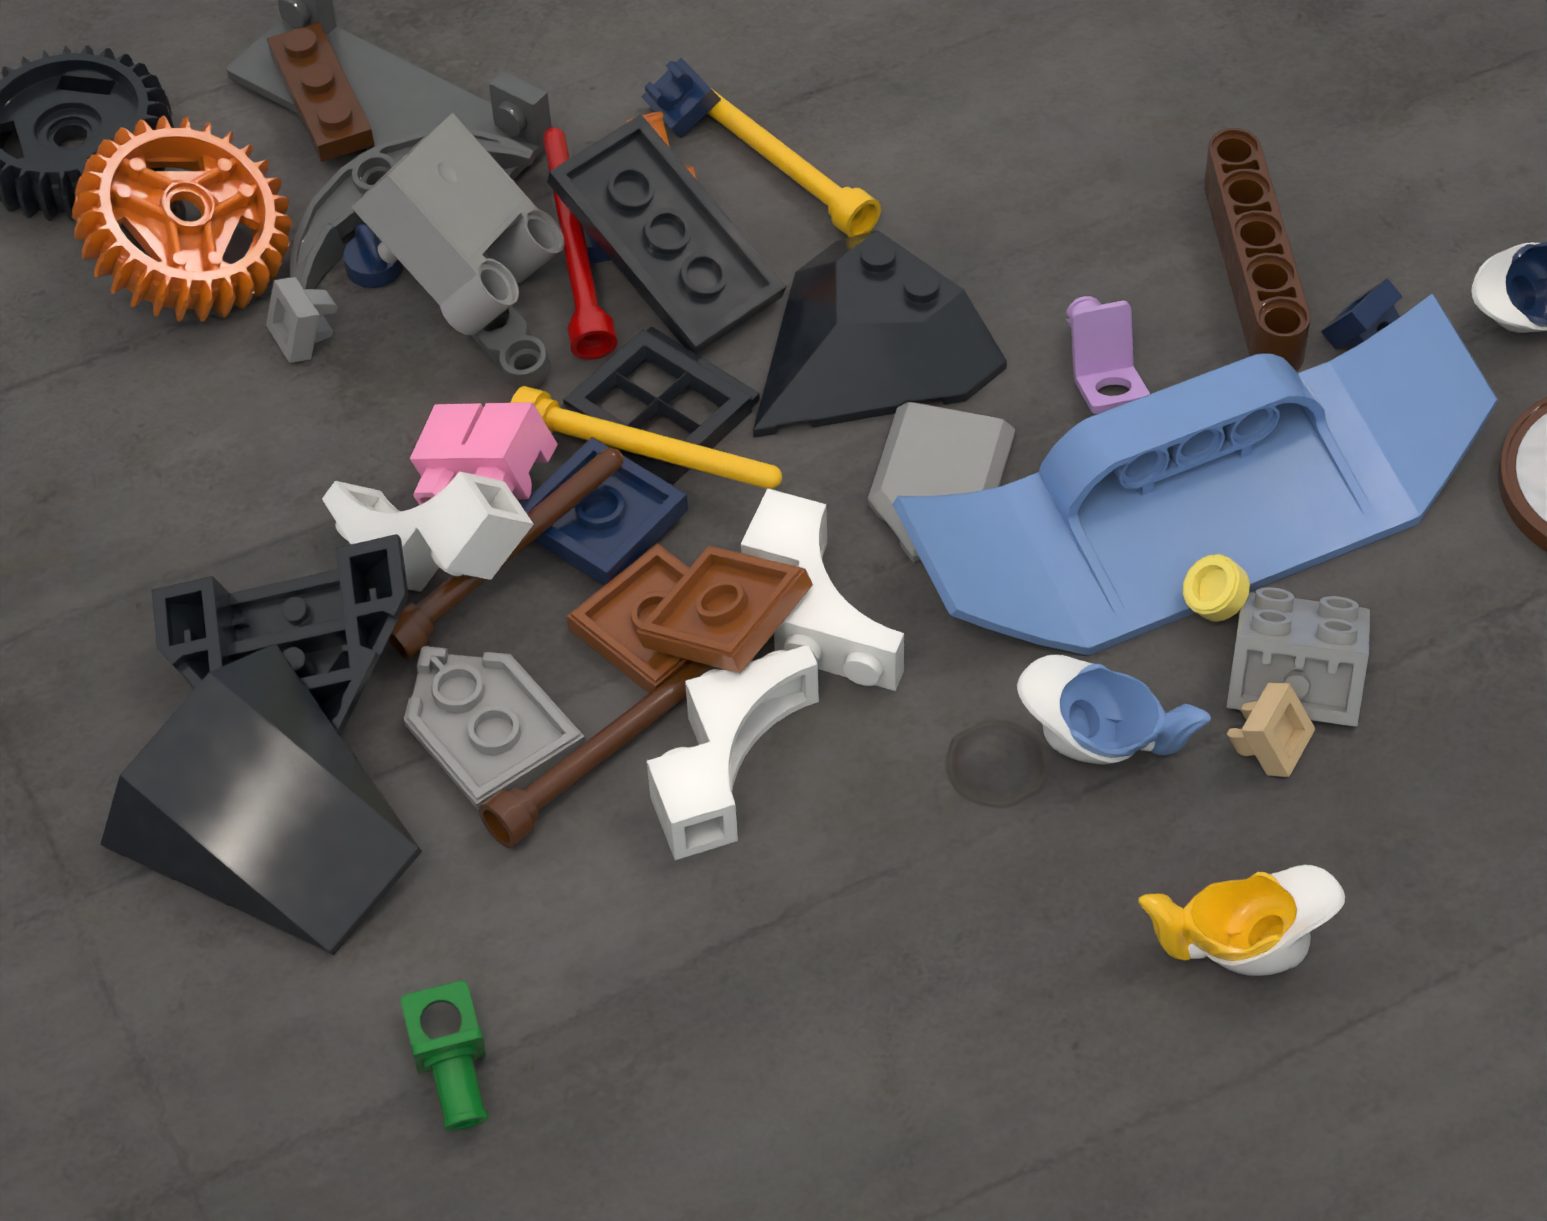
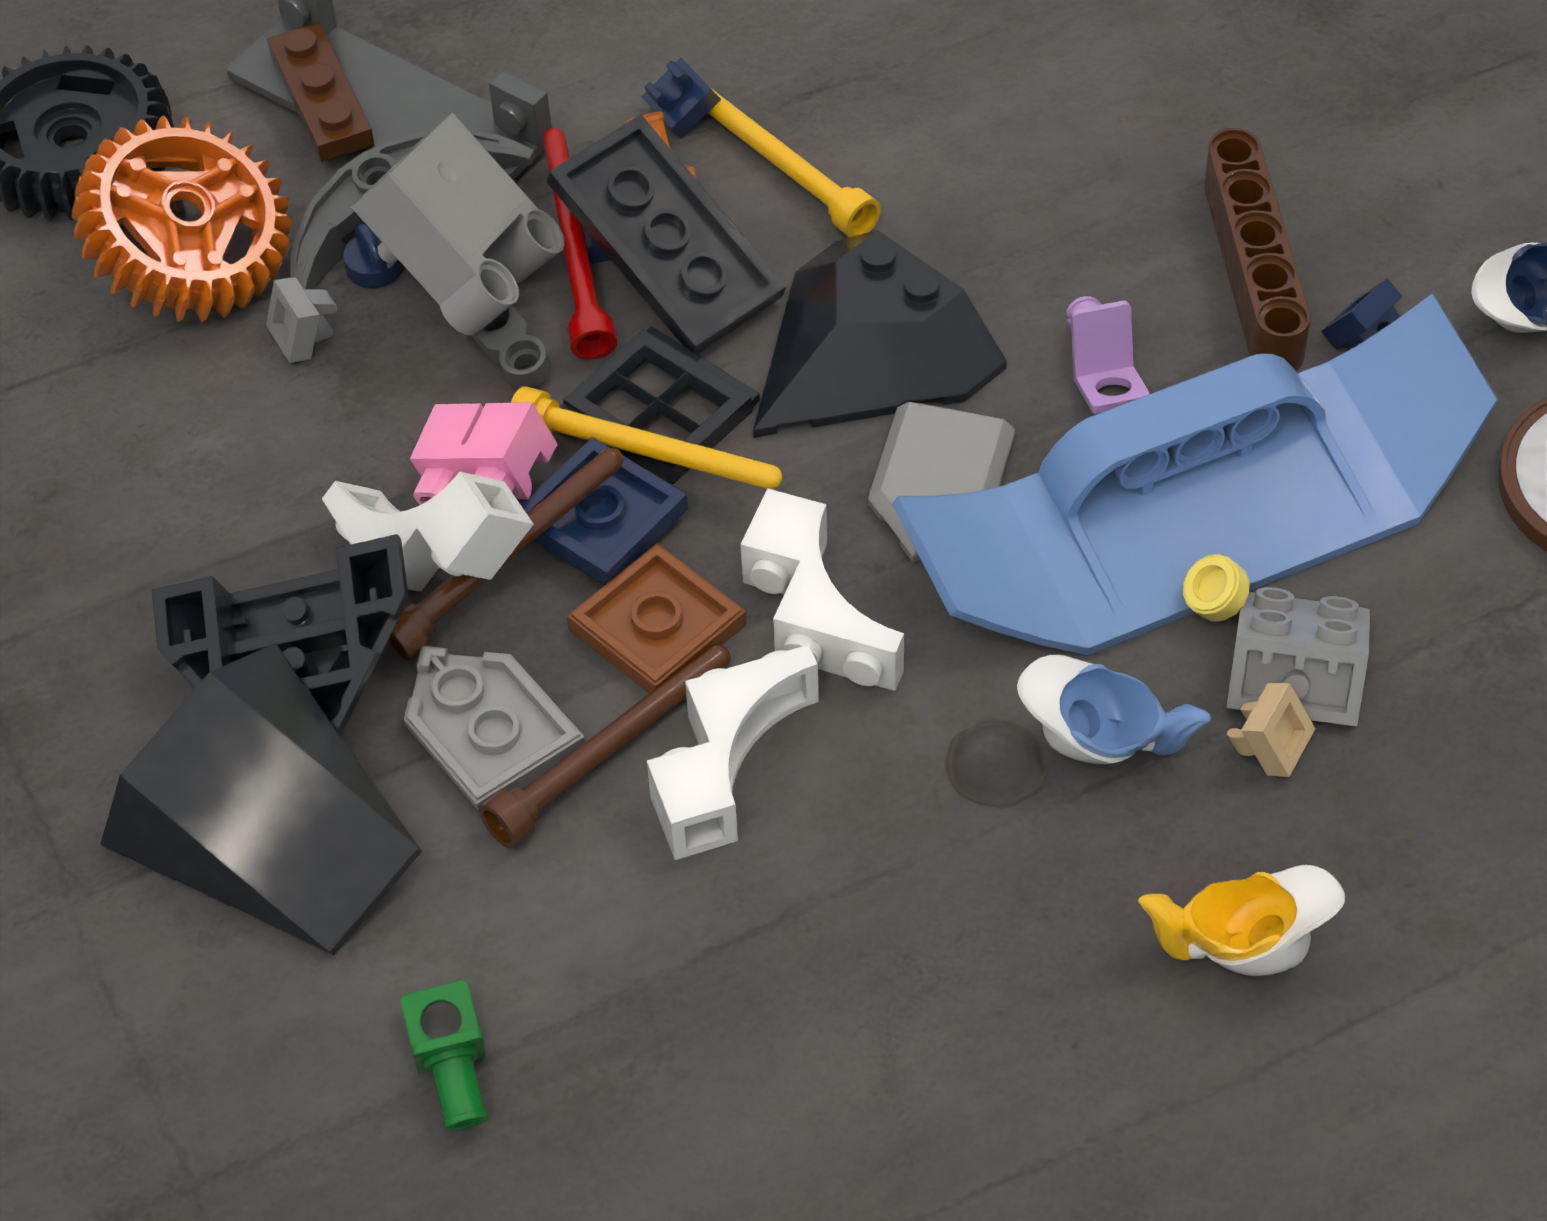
(724, 609): dark orange tile -> none

